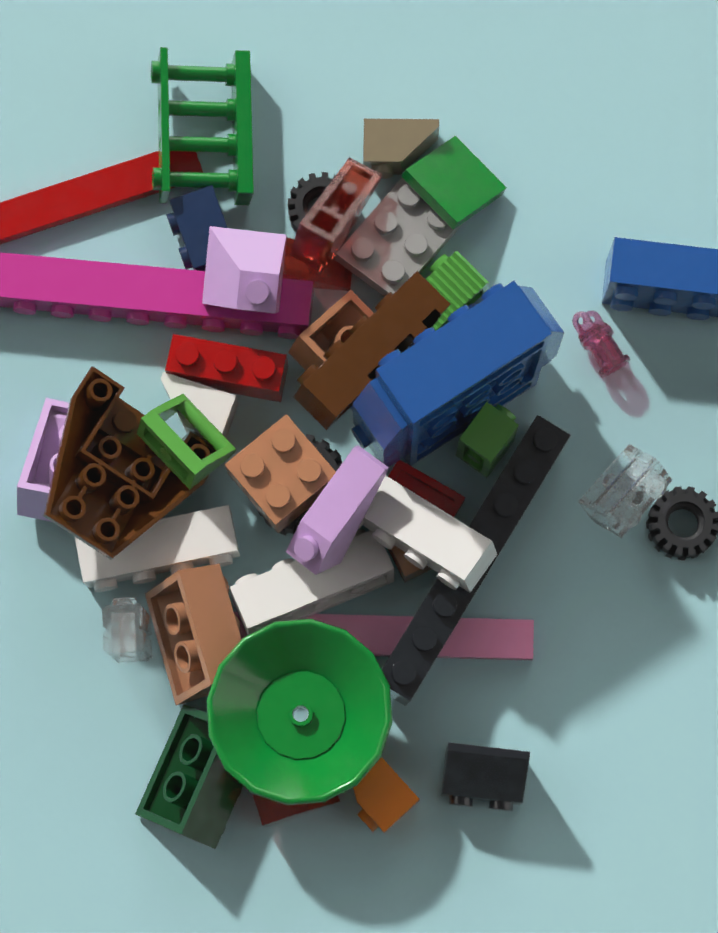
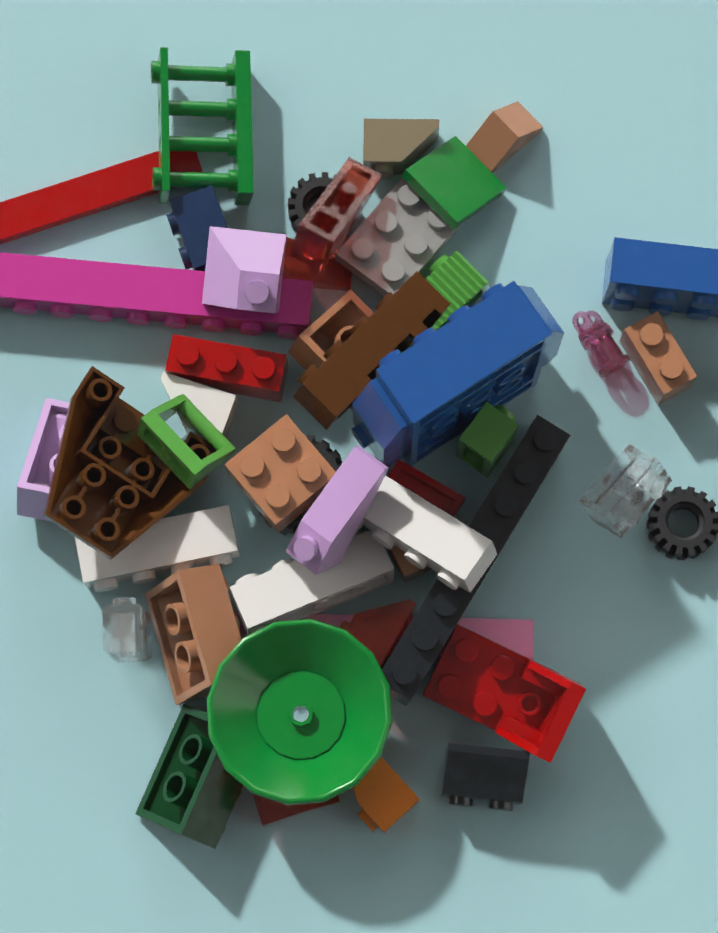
(380, 627): none -> clear red slope
(503, 135): none -> nougat slope
(505, 692): none -> red bracket
(657, 358): none -> nougat brick

